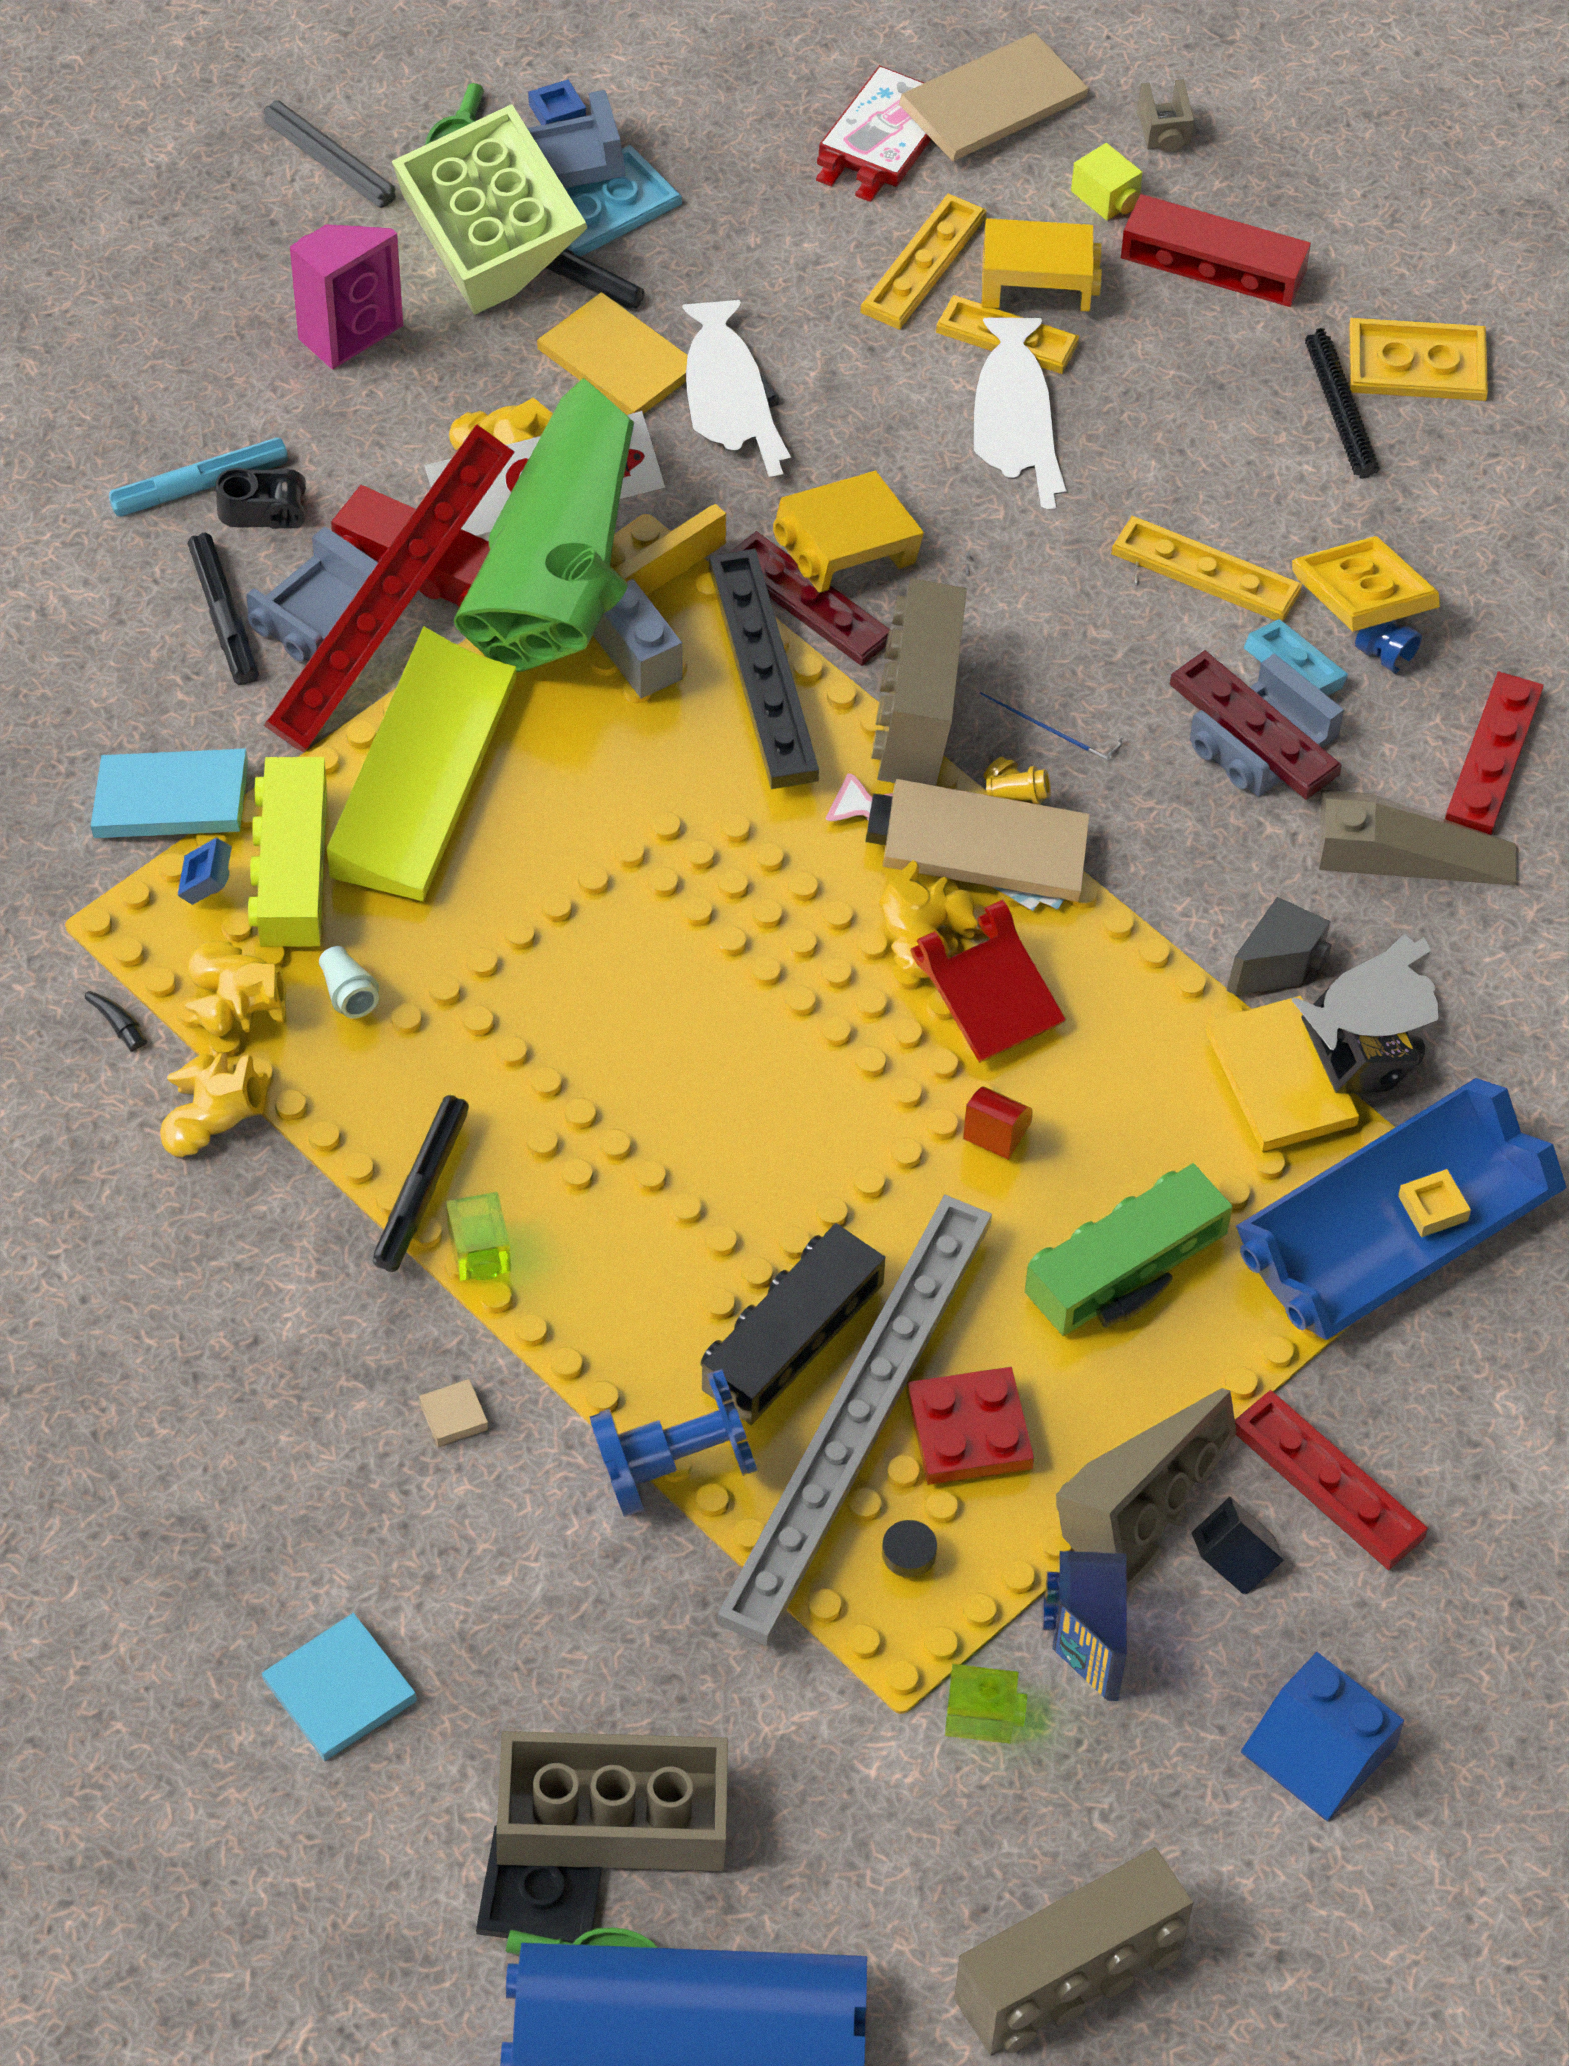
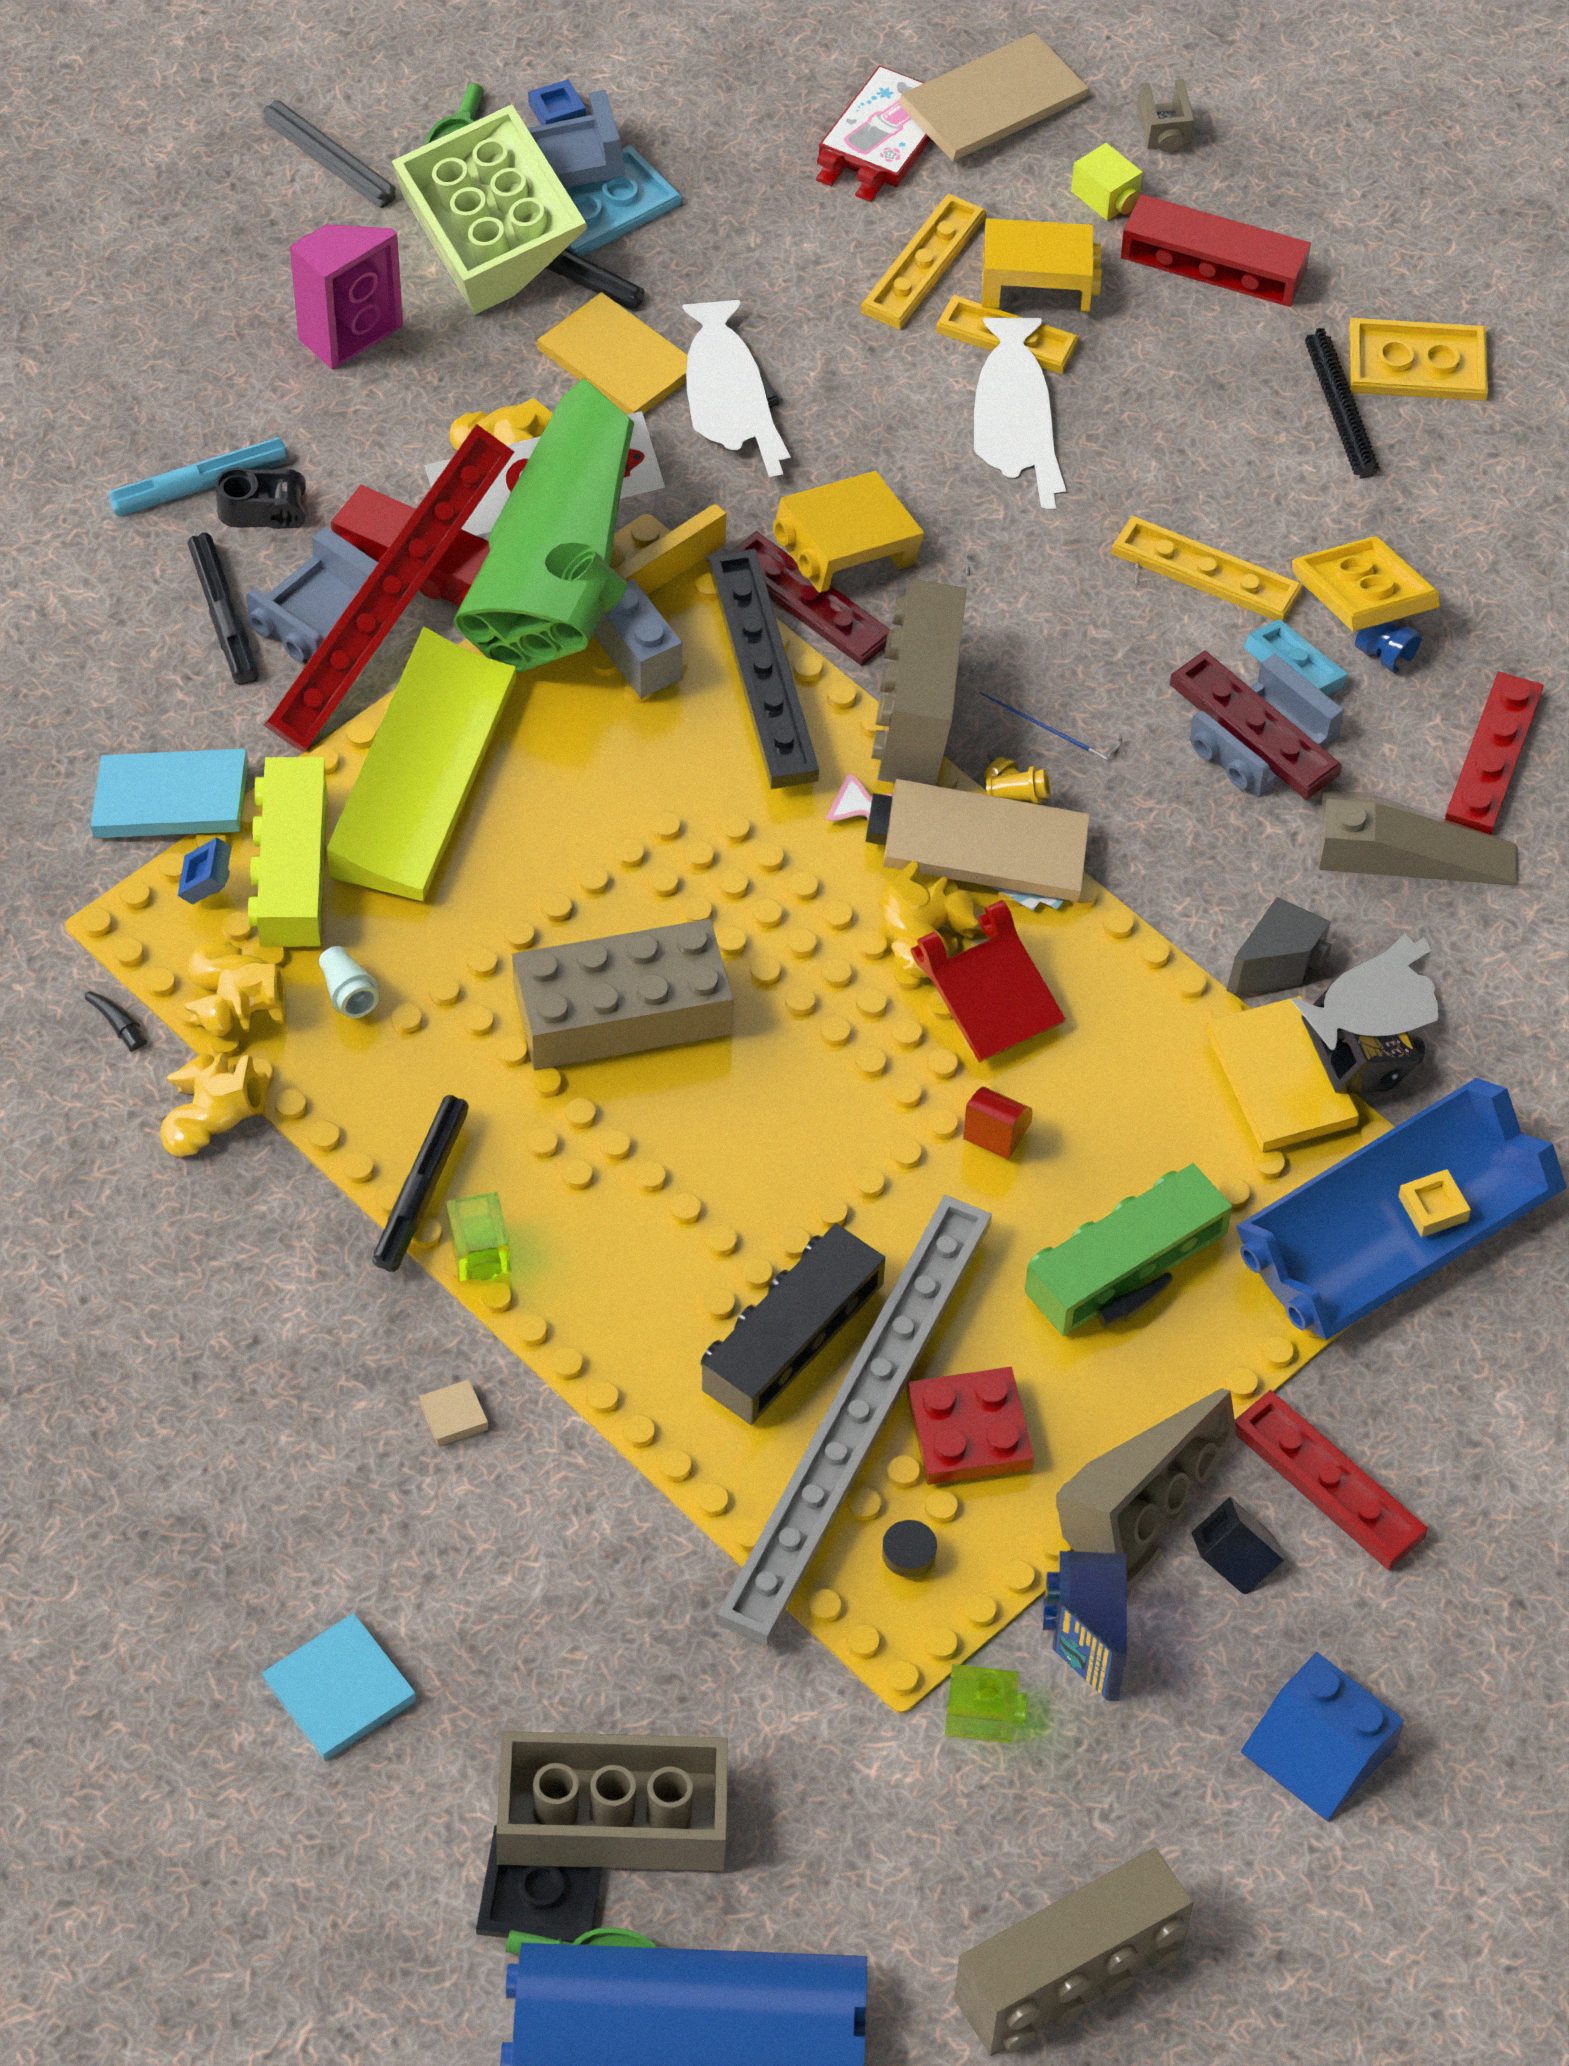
(622, 994): none -> dark tan brick
(651, 1451): blue piece -> none

